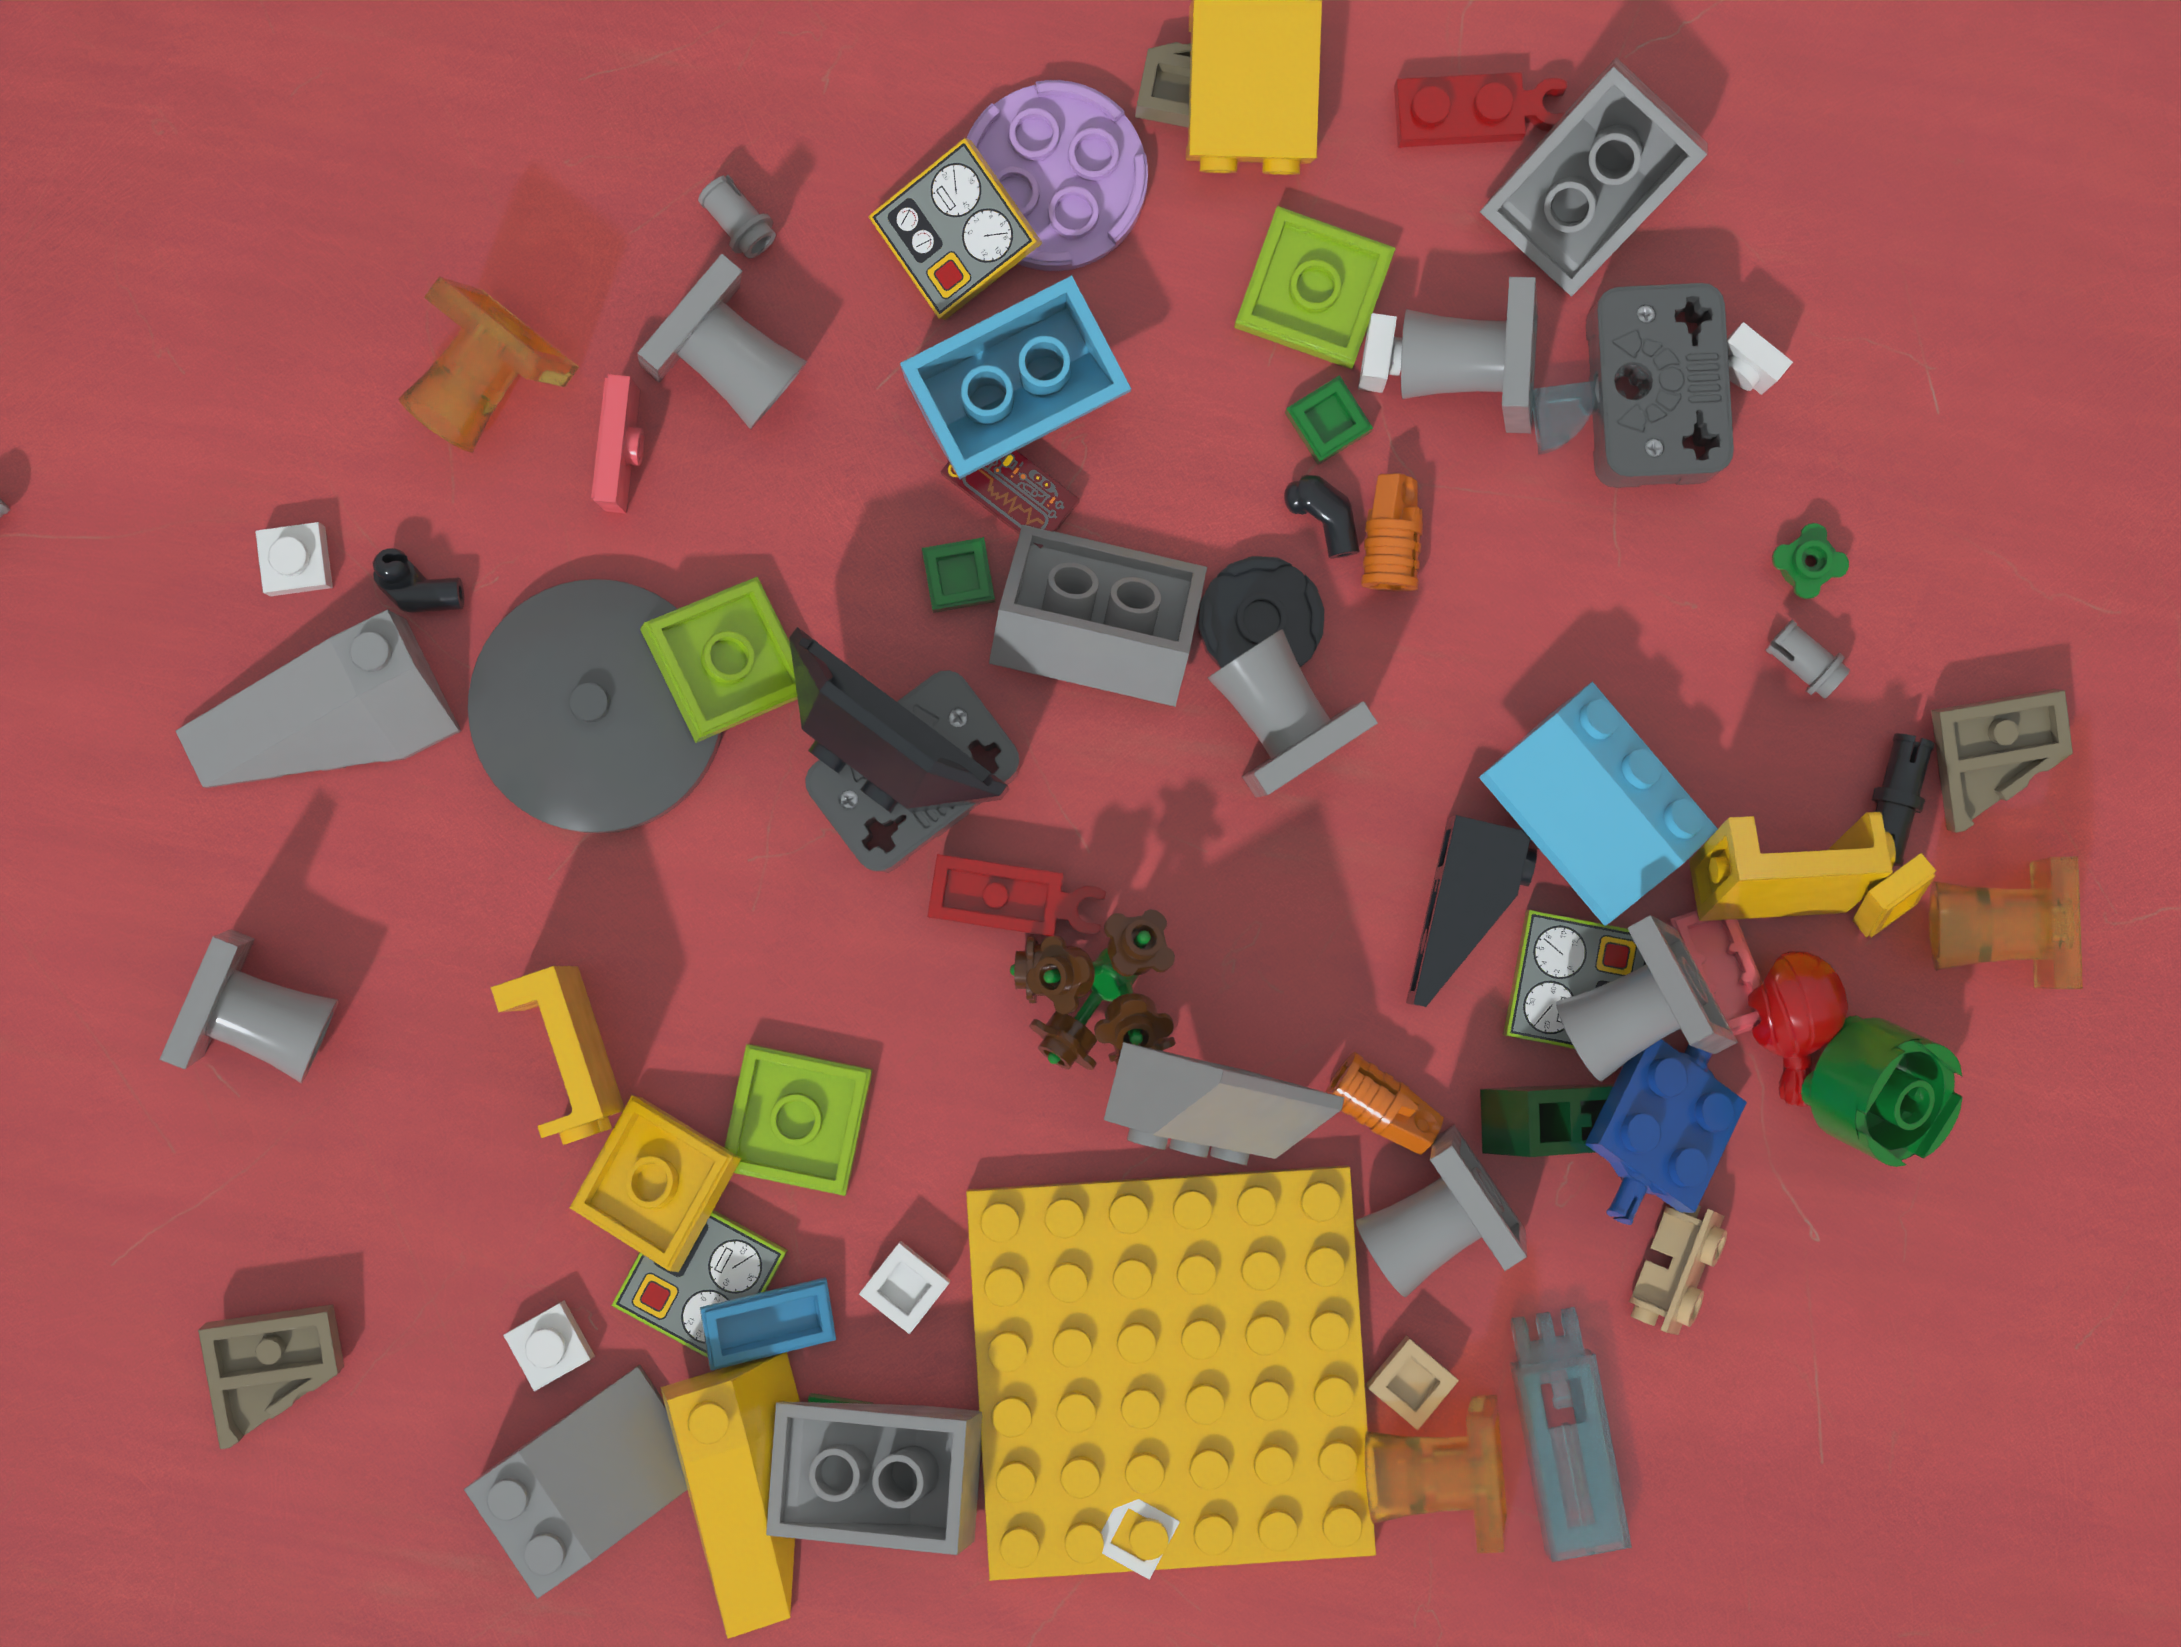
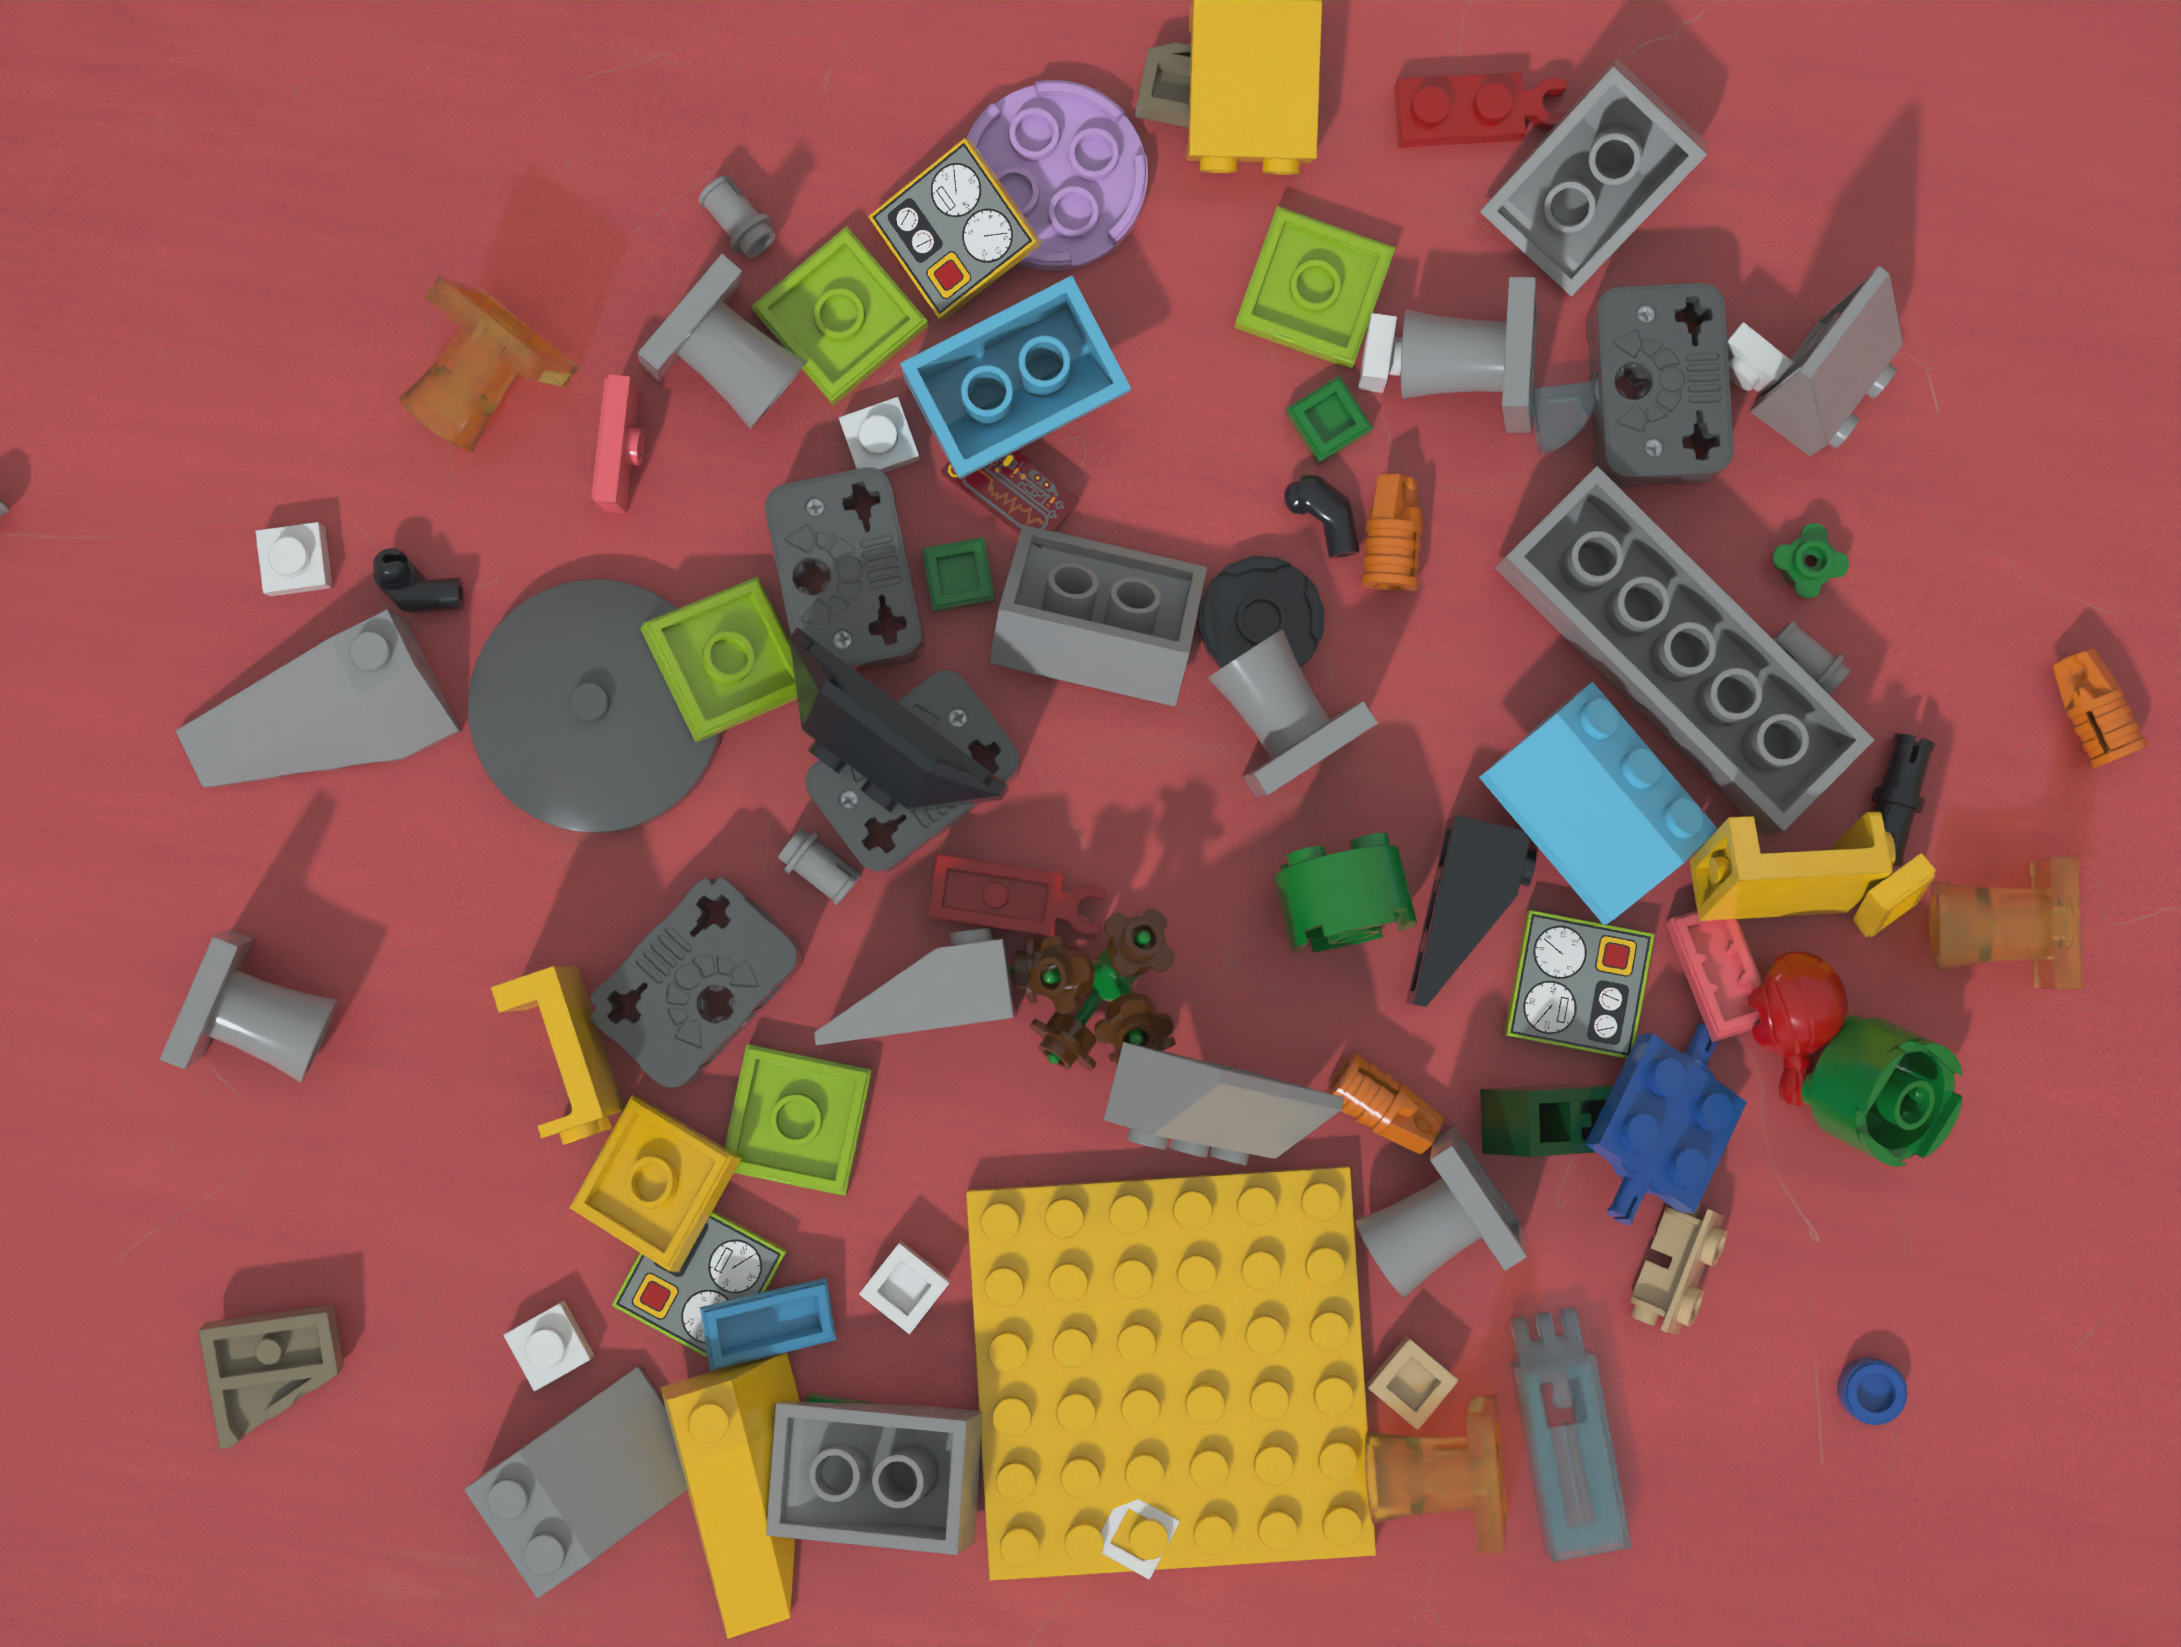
(679, 968): none -> dark grey axle
(819, 865): none -> light grey pin
(840, 315): none -> lime tile
(866, 569): none -> dark grey axle
(880, 437): none -> white plate
(941, 990): none -> light grey slope
(1344, 894): none -> green brick
(1645, 1005): light grey plant -> none
(1684, 653): none -> light grey brick
(1836, 367): none -> light grey slope
(1872, 1391): none -> blue tile
(1996, 748): dark tan wing -> none
(2097, 708): none -> orange hinge

